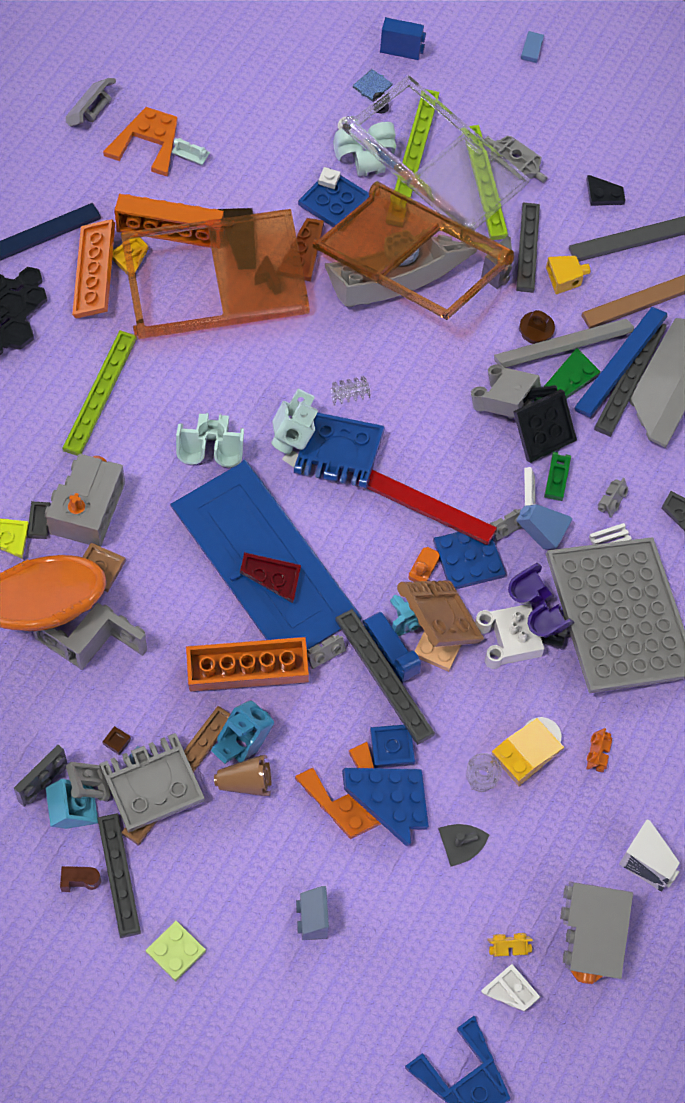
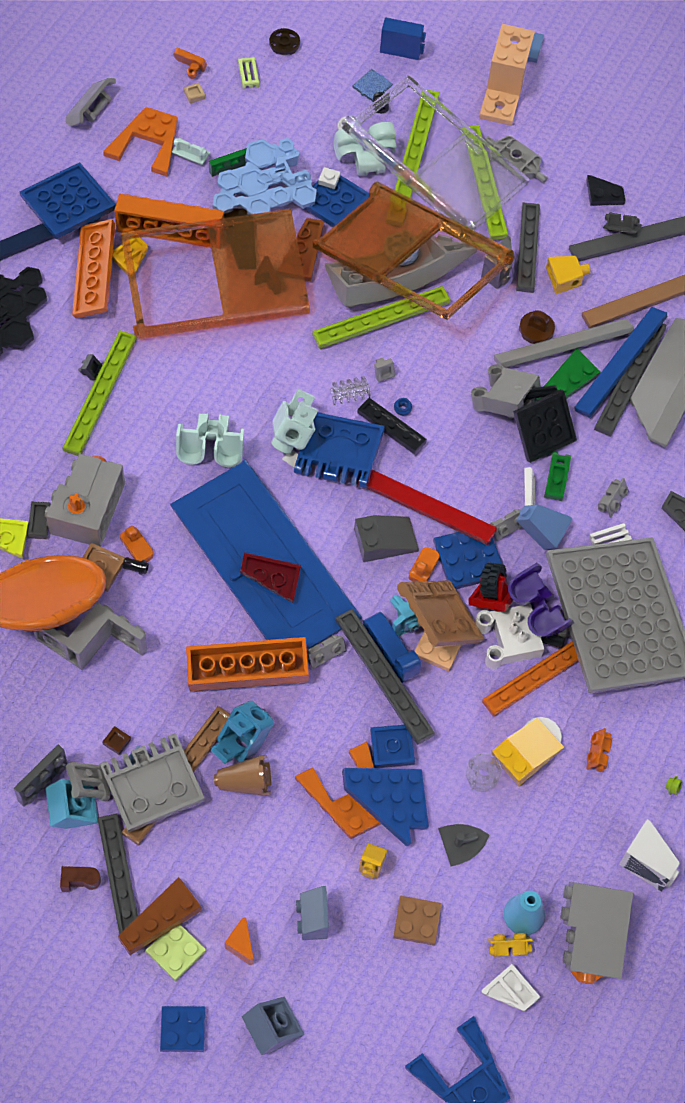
(68, 200): none -> blue plate
(90, 367): none -> black tile
(136, 544): none -> orange piece
(136, 565): none -> black pin
(161, 916): none -> dark orange wing
(182, 1029): none -> blue plate
(194, 61): none -> orange piece
(194, 93): none -> tan tile
(227, 162): none -> green plate
(239, 942): none -> orange slope
(250, 82): none -> yellowish green tile
(255, 183): none -> light blue piece
(272, 1025): none -> sand blue slope
(284, 43): none -> dark brown wheel
(372, 861): none -> yellow slope
(376, 318): none -> lime plate
(384, 369): none -> light grey tile
(384, 536): none -> dark grey slope
(393, 426): none -> black plate
(405, 403): none -> blue plate
(417, 920): none -> medium nougat plate
(492, 590): none -> plate
(506, 74): none -> light nougat bracket
(524, 913): none -> medium azure cone
(531, 679): none -> orange tile
(629, 224): none -> dark grey hinge
(674, 785): none -> lime plate

